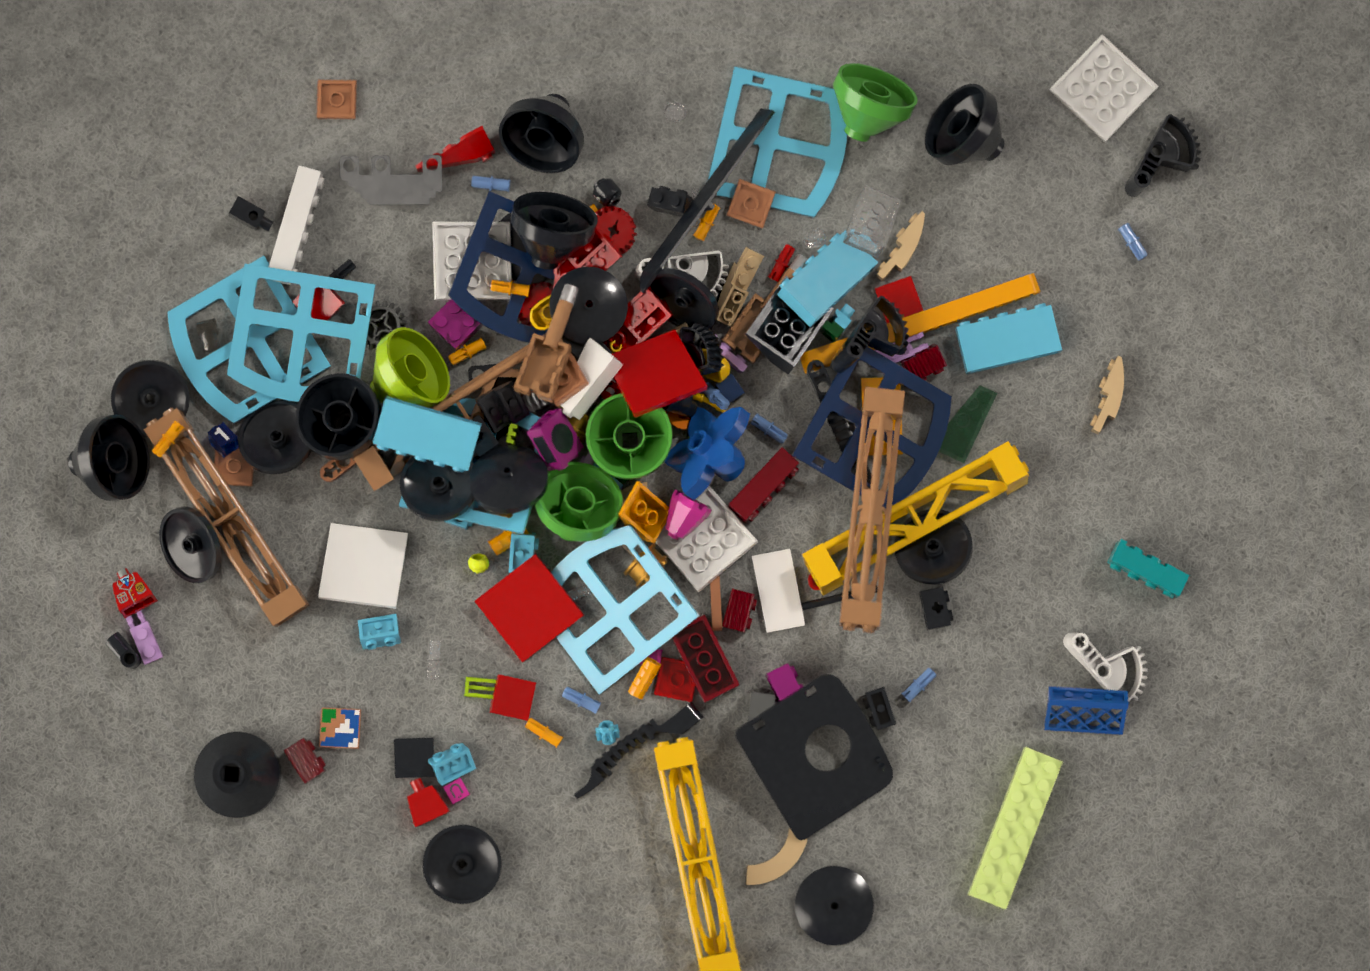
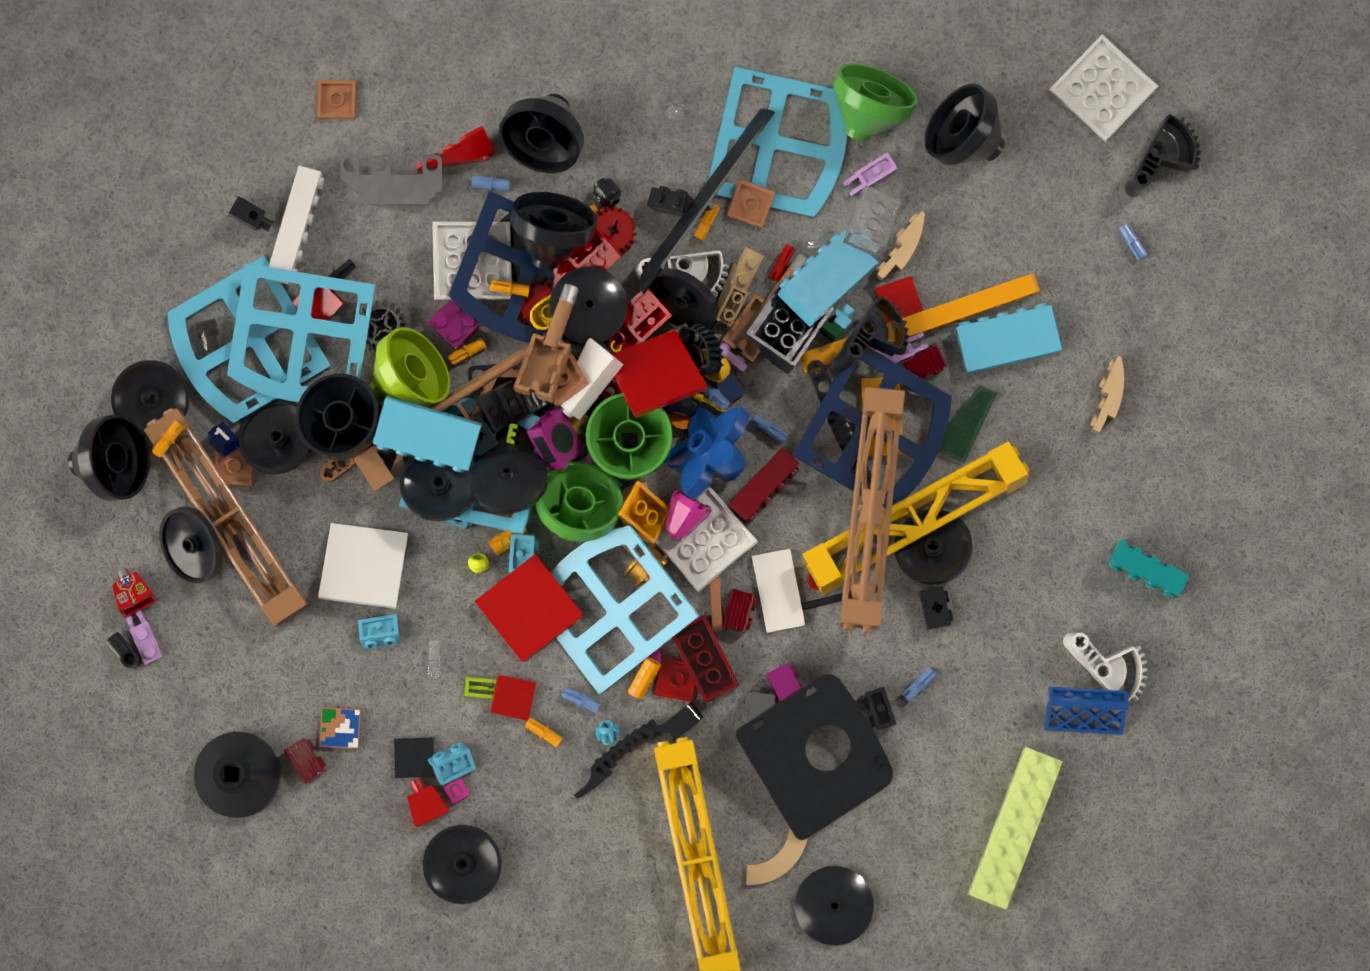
(872, 173): none -> lavender hinge

